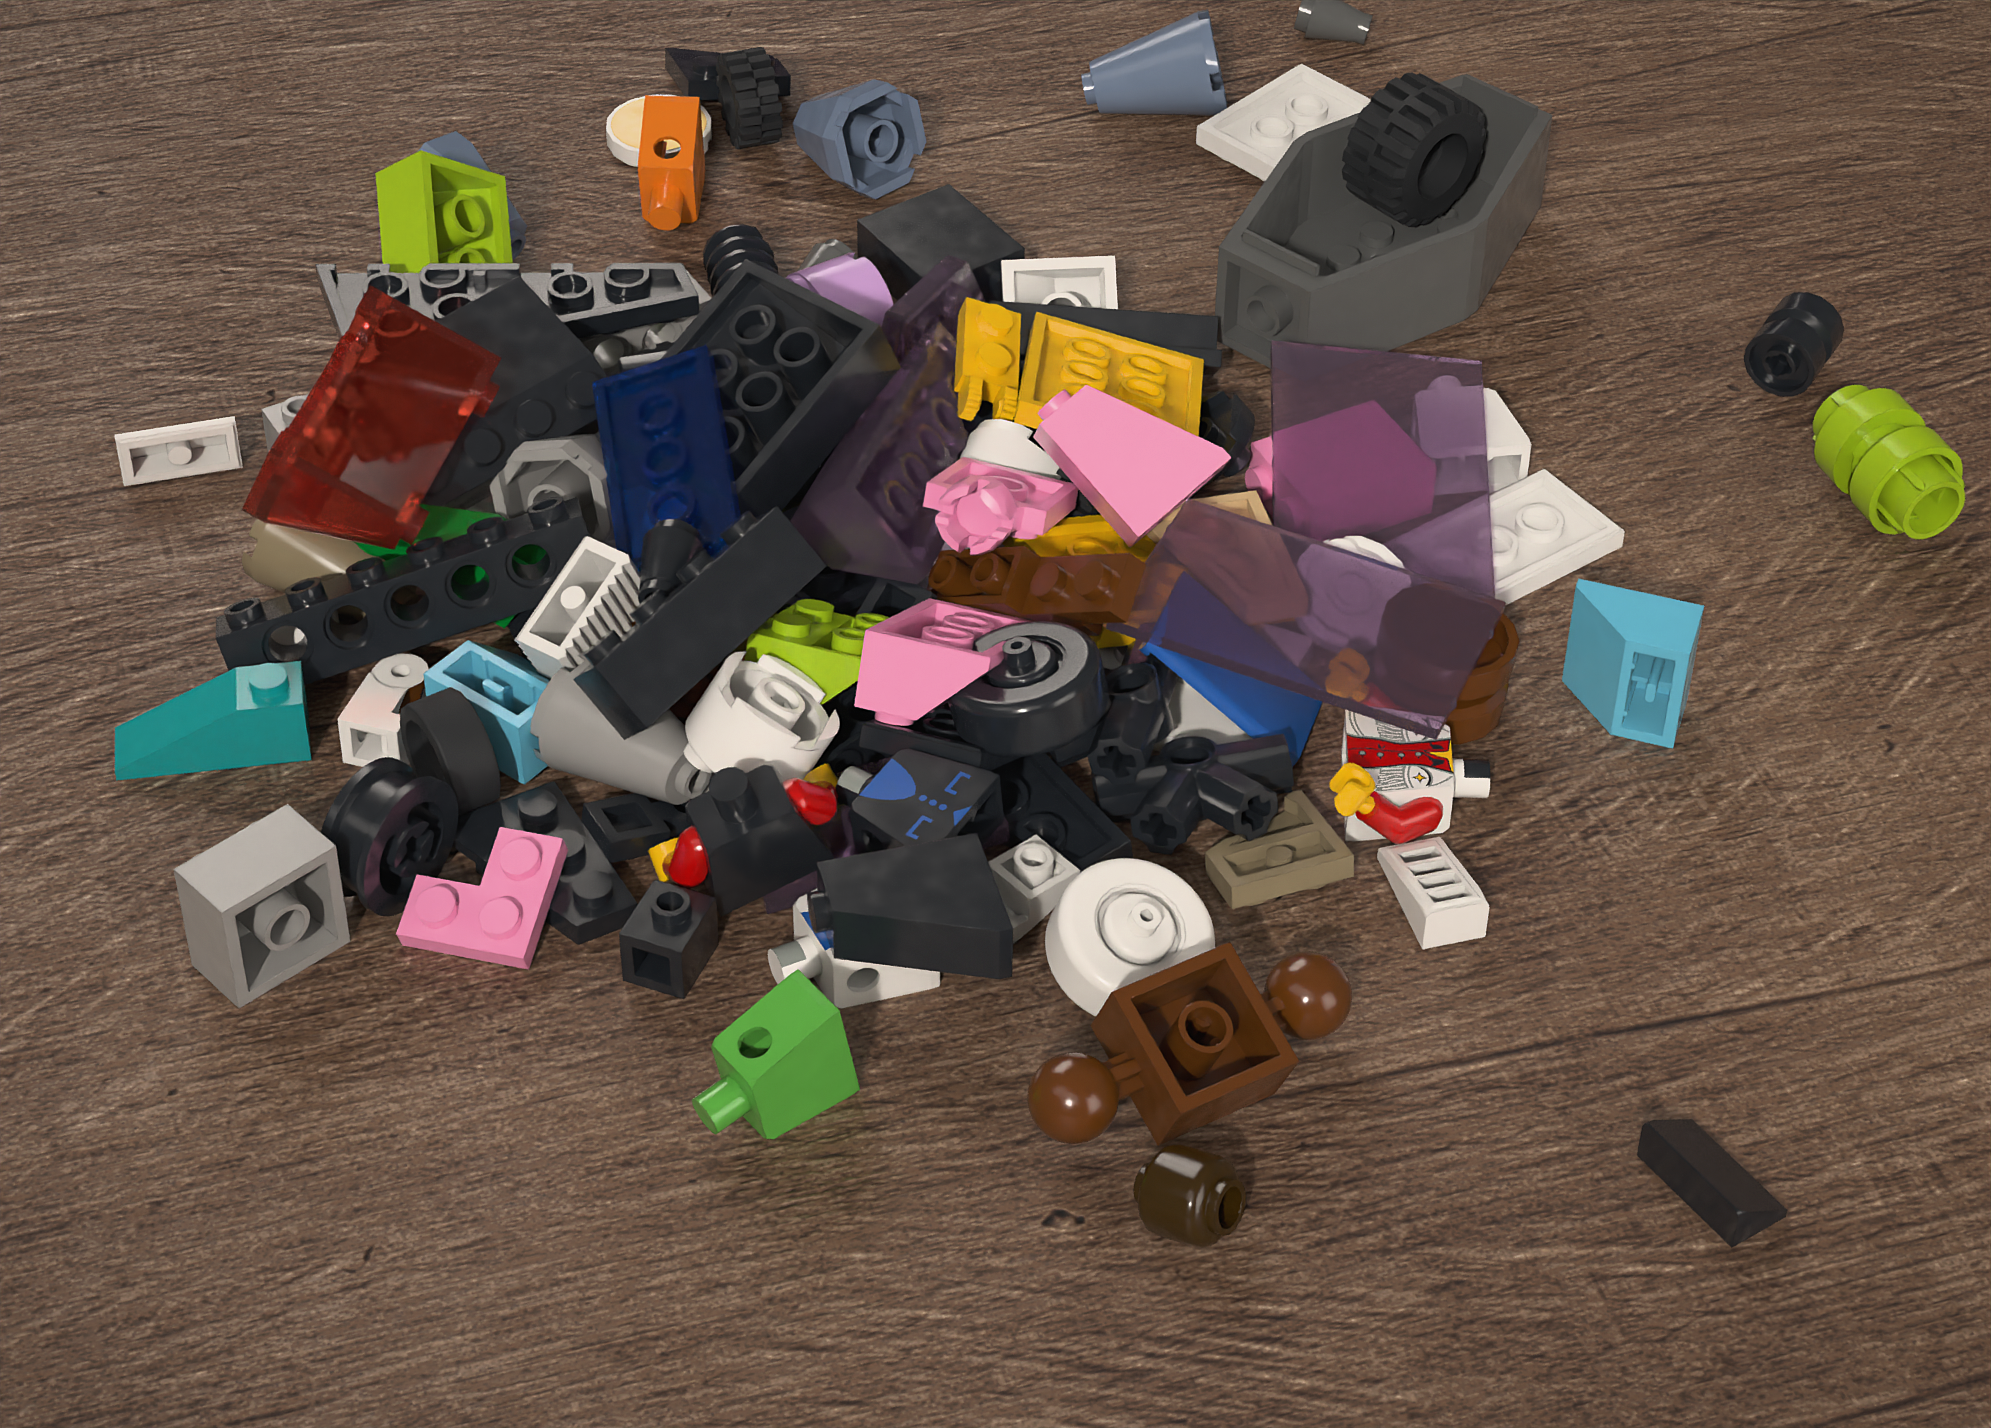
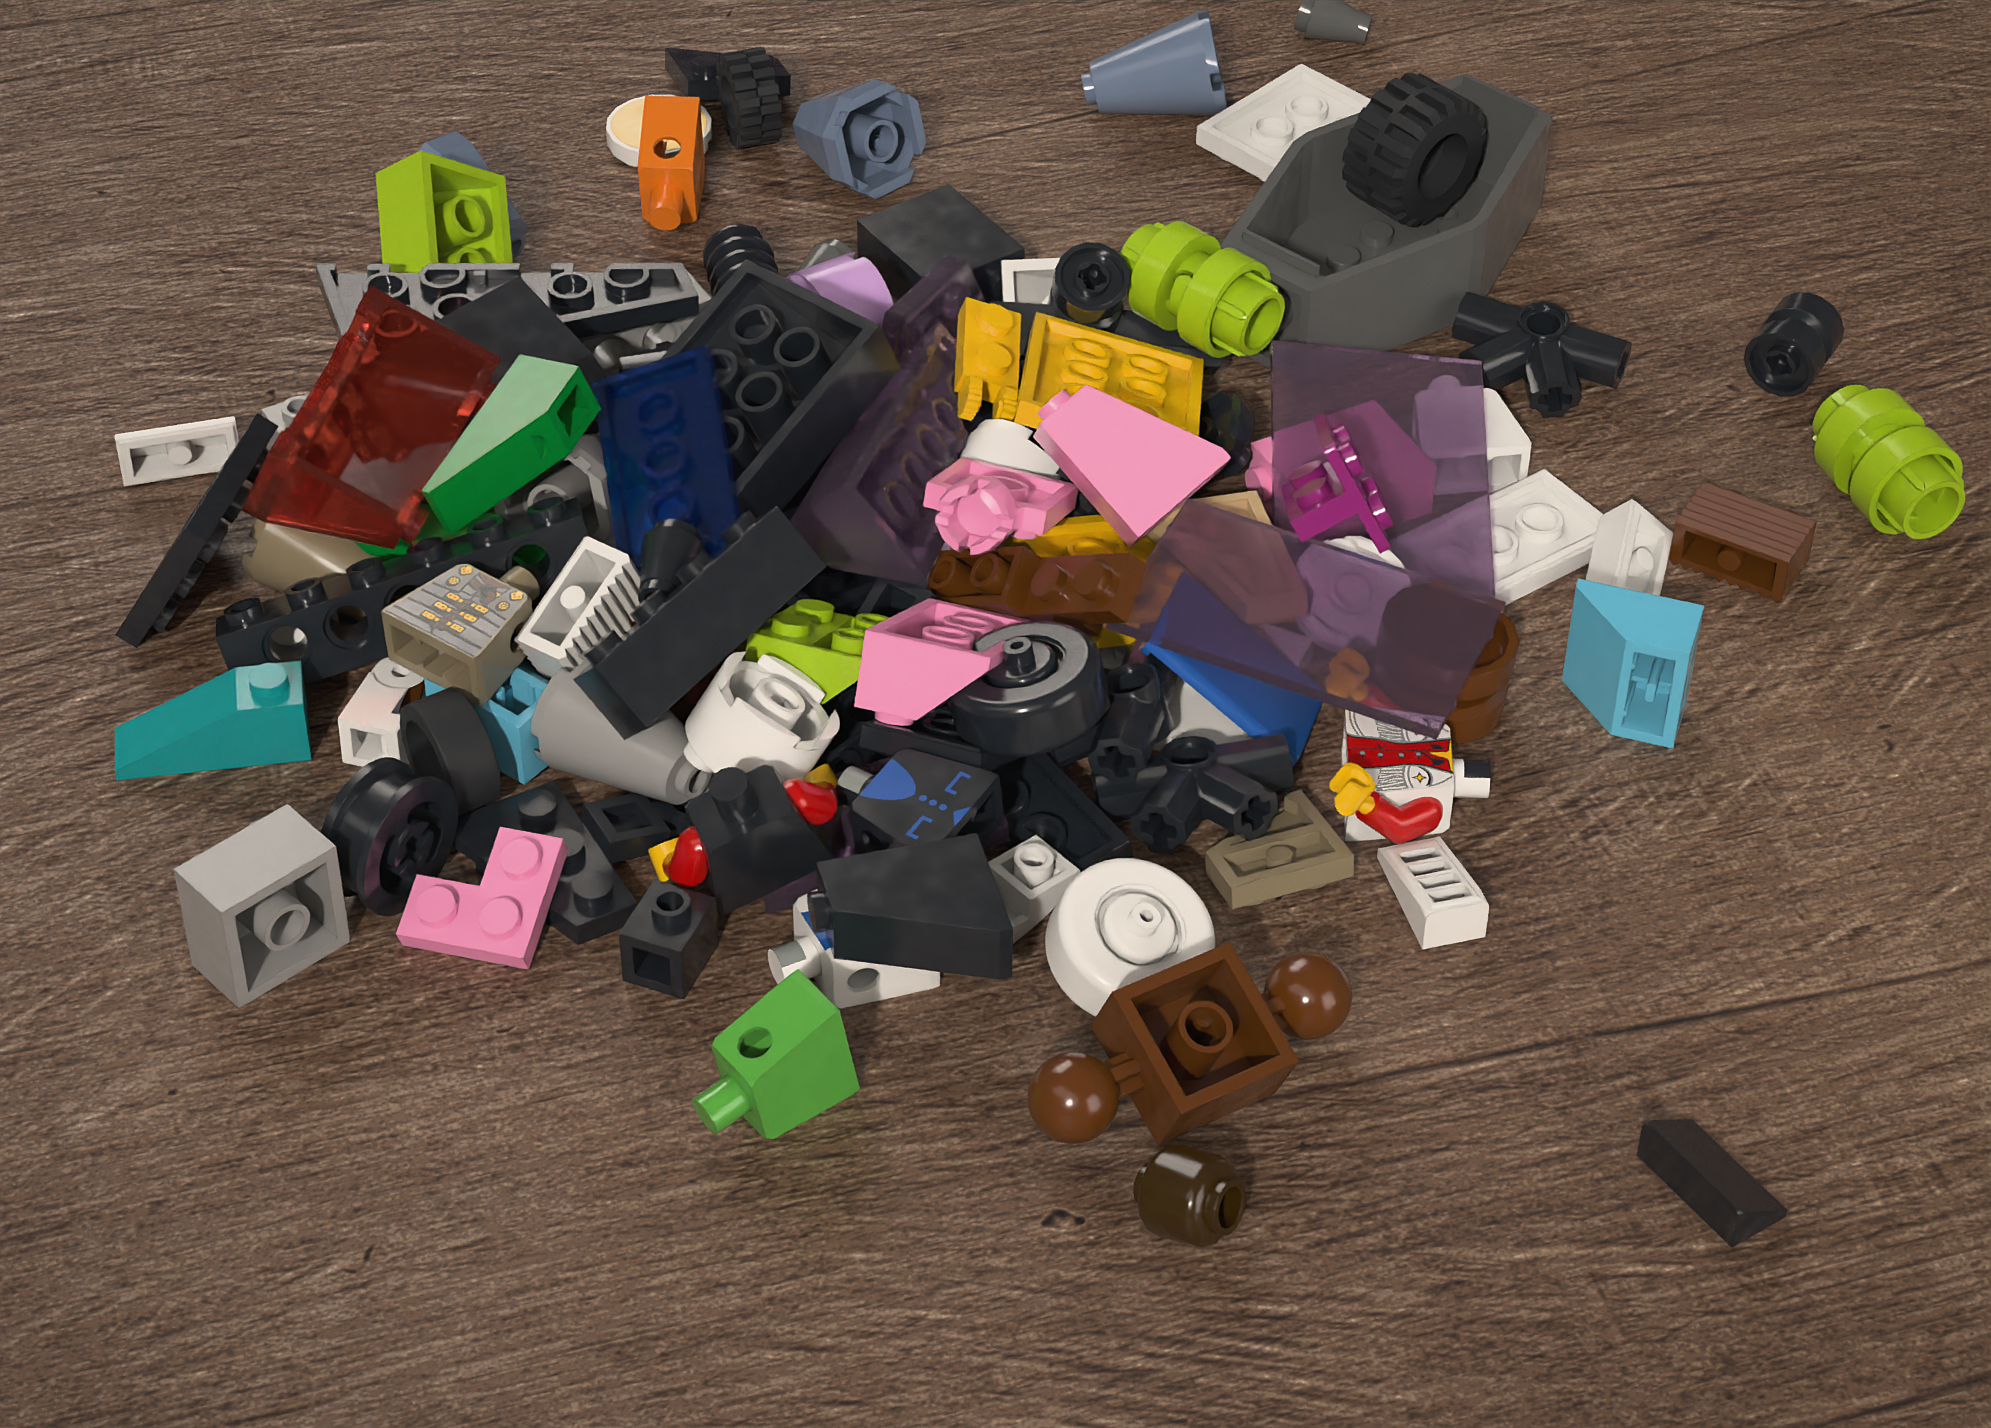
(199, 535): none -> black plate
(462, 629): none -> torso
(514, 437): none -> green slope
(1090, 286): none -> black wheel
(1206, 292): none -> lime piece
(1333, 491): none -> magenta bracket
(1540, 348): none -> black piece
(1630, 550): none -> white slope
(1742, 541): none -> reddish brown brick

